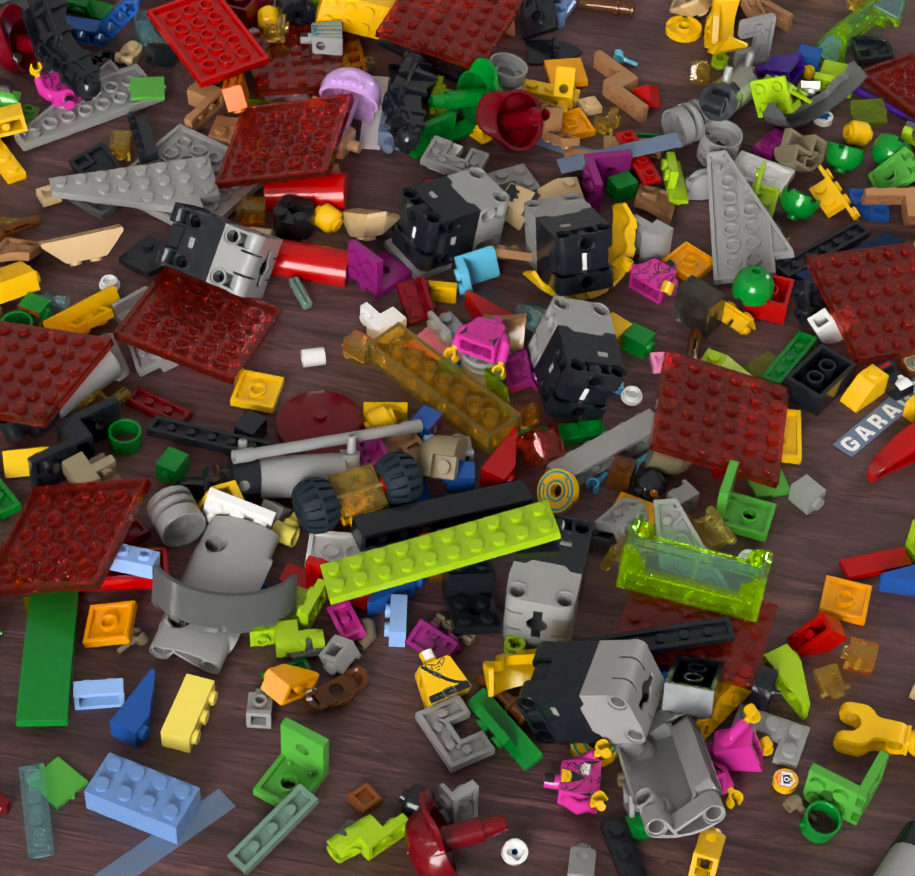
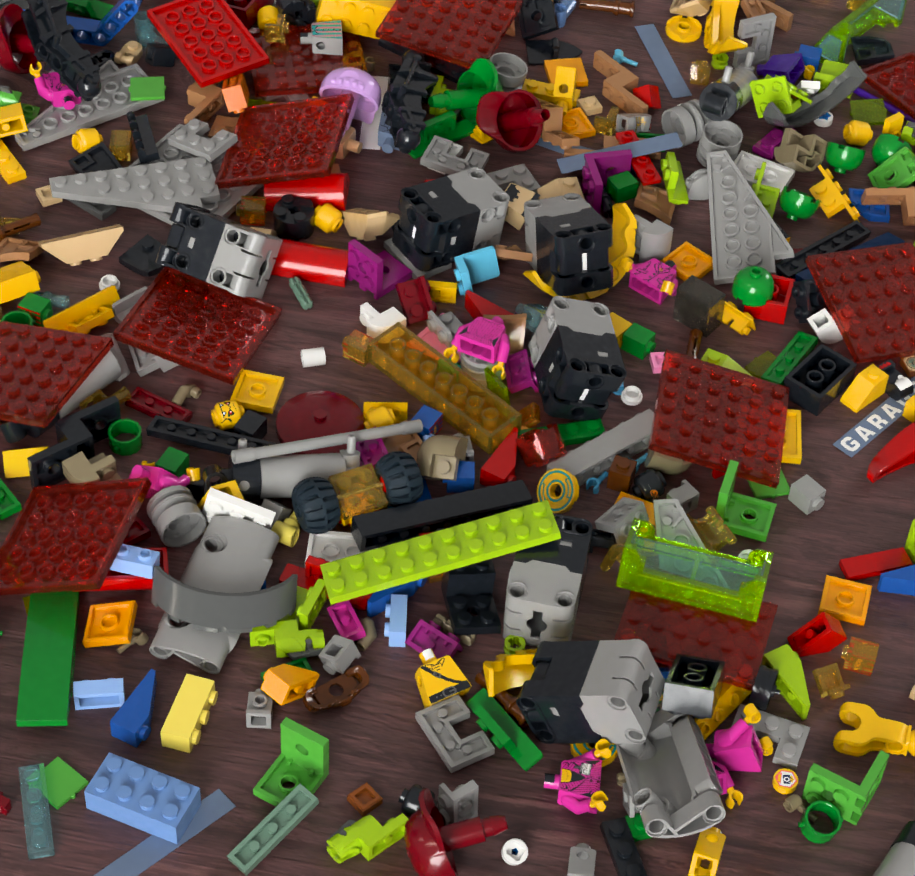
(86, 139): none -> yellow head
(161, 478): none -> dark pink torso
(186, 391): none -> dark tan arm
(190, 140): none -> light grey plate
(226, 414): none -> yellow head
(606, 203): none -> black pin
(634, 121): none -> light grey leg
(663, 61): none -> sand blue sticker
(678, 636): black plate -> none
(893, 124): none -> yellow plate

